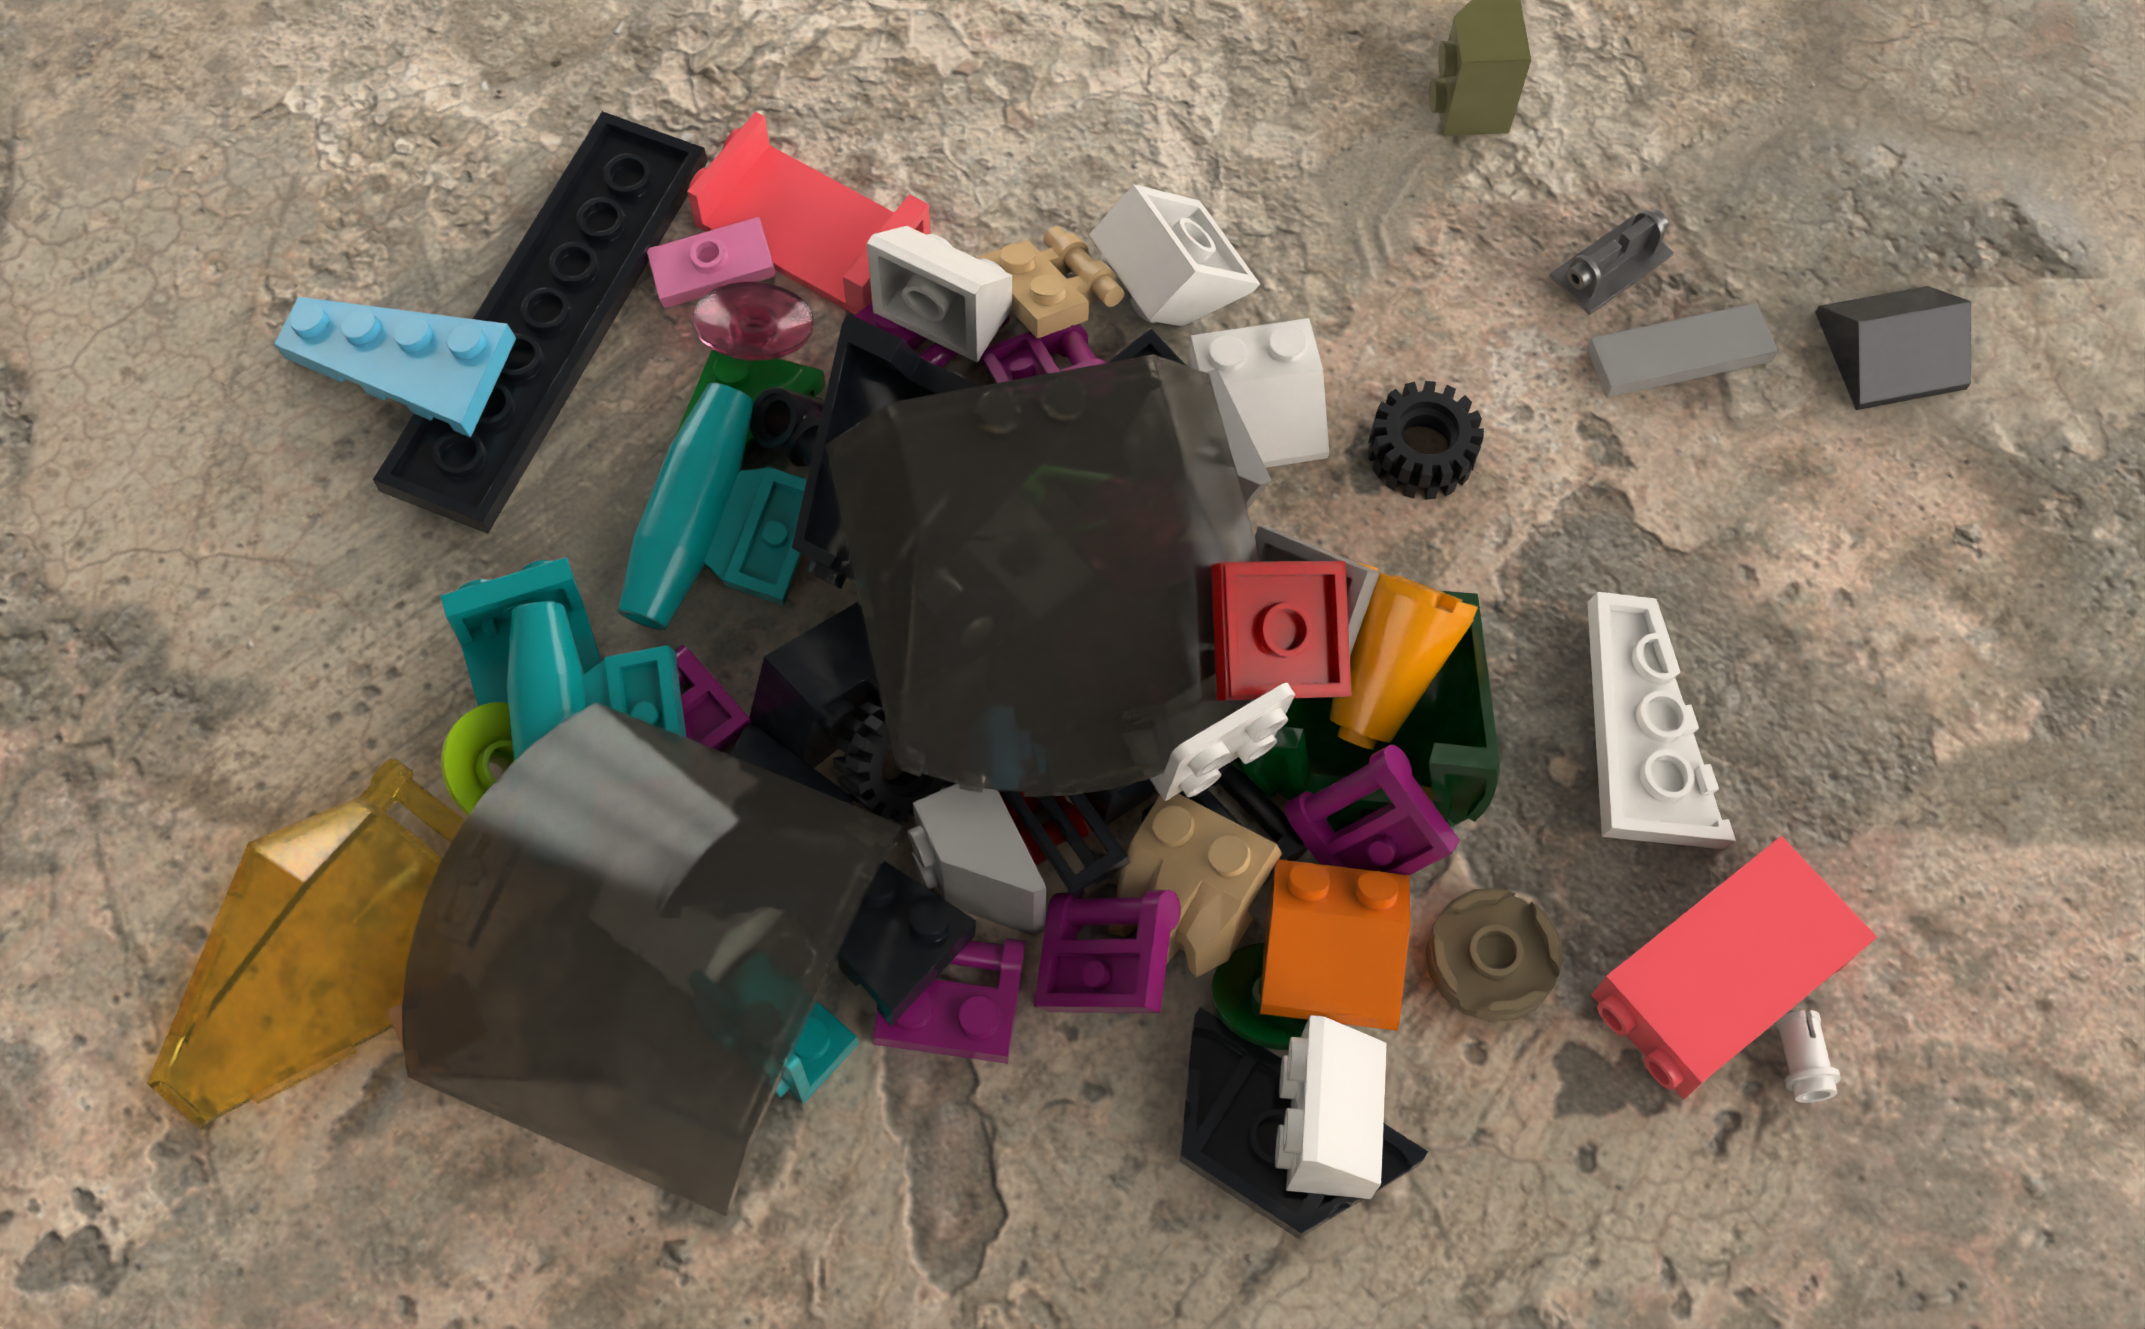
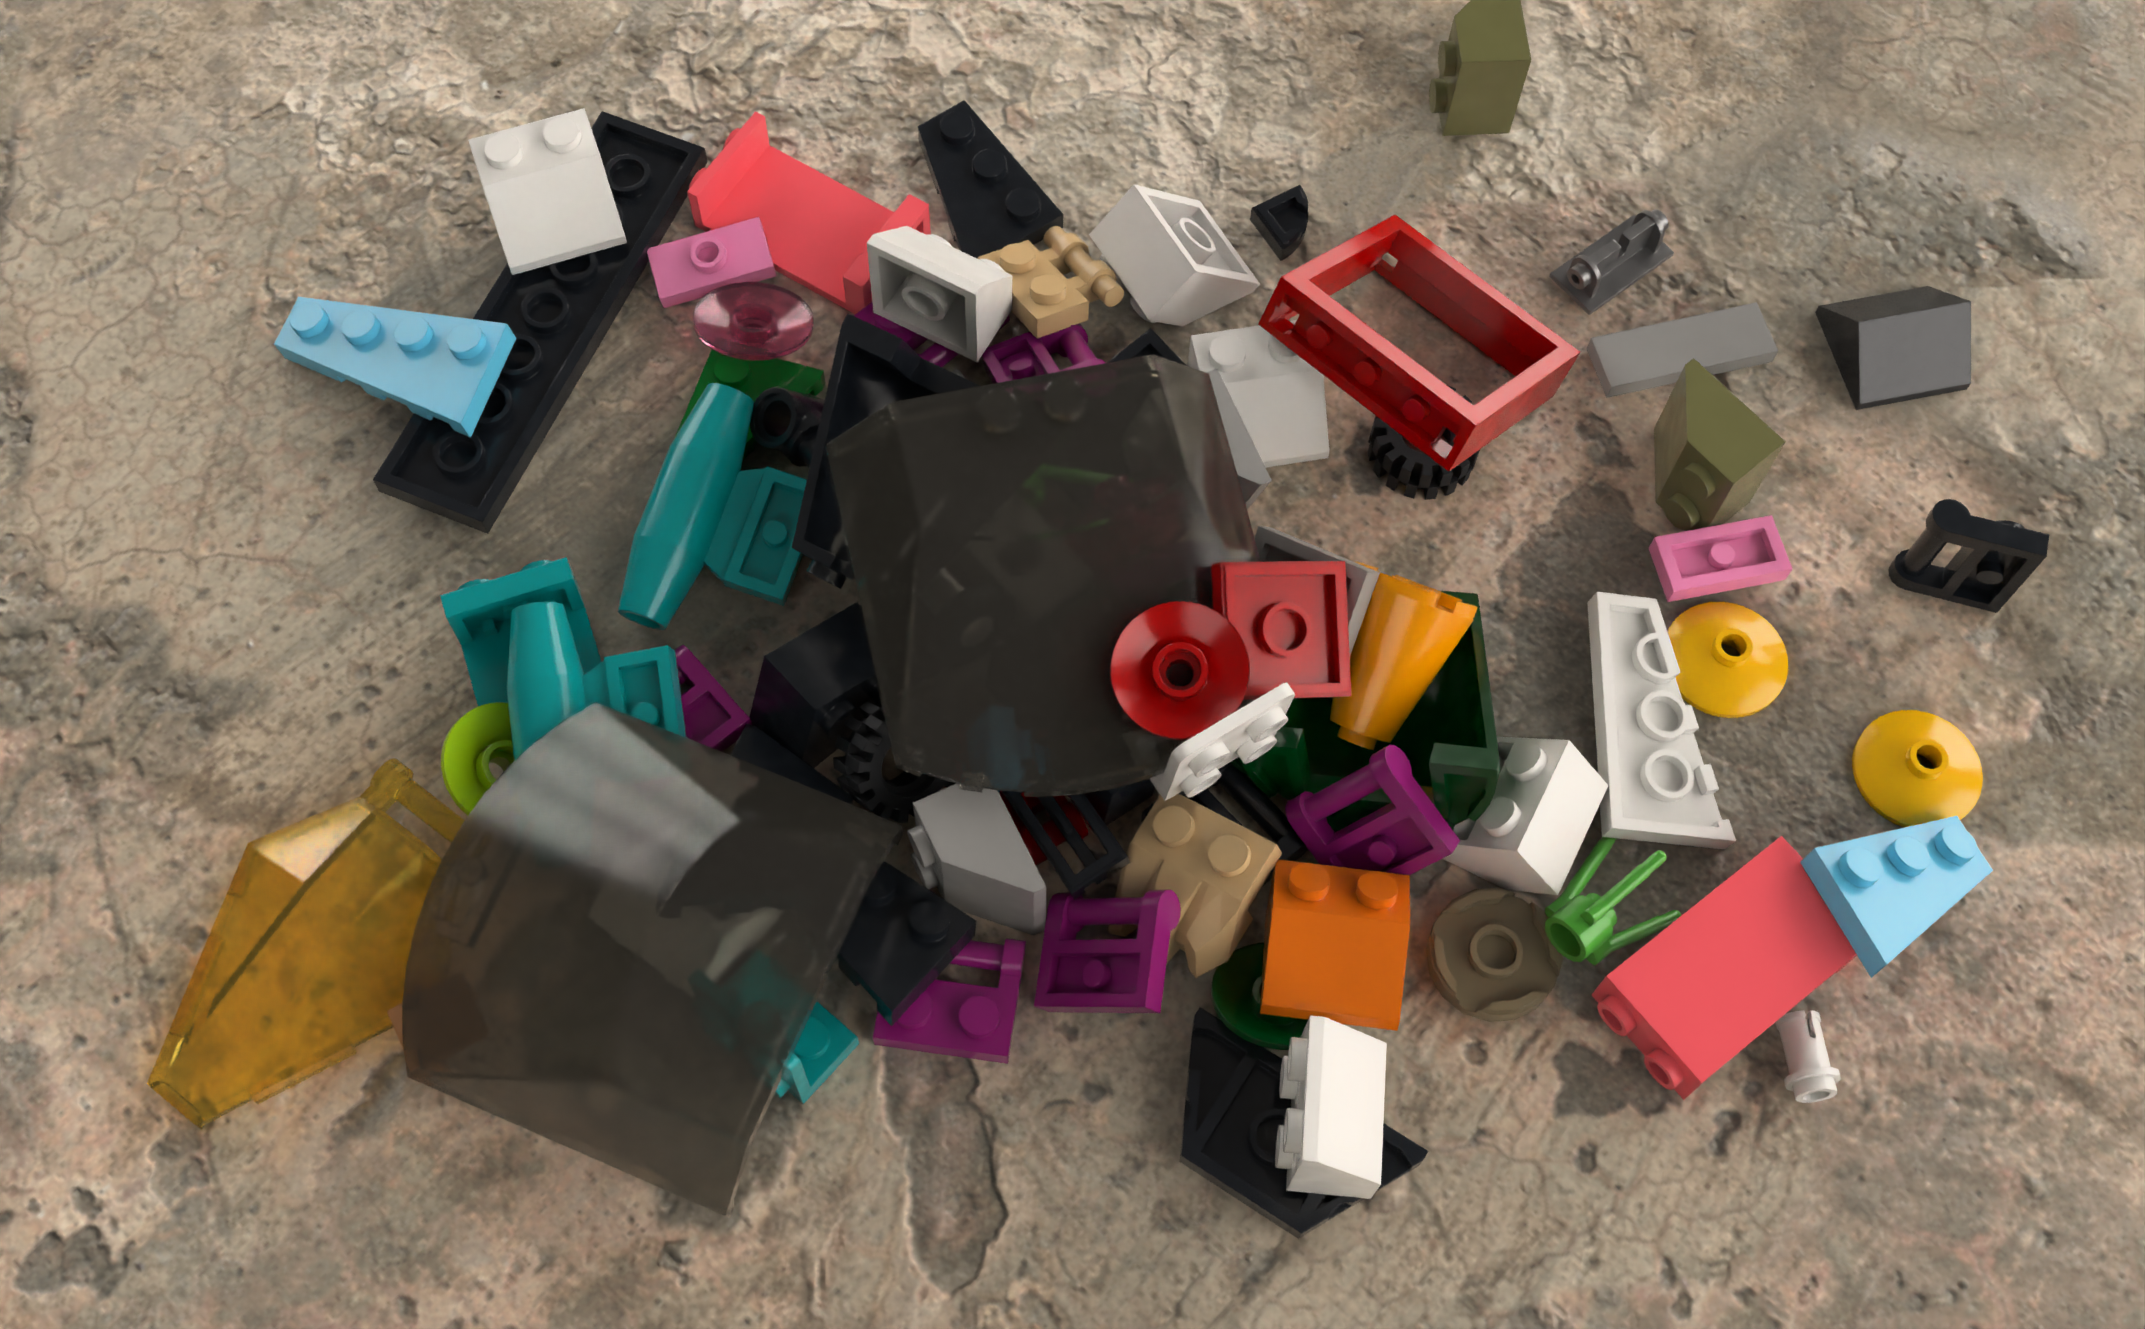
(547, 191): none -> white slope
(982, 184): none -> black wing
(1175, 635): none -> red dish
(1282, 221): none -> black tile
(1390, 380): none -> red window
(1535, 817): none -> white slope
(1584, 925): none -> bright green plant
(1708, 451): none -> olive slope
(1720, 558): none -> bright pink plate
(1722, 682): none -> yellow dish
(1895, 884): none -> medium azure wing
(1899, 785): none -> yellow dish
(1985, 570): none -> black plate

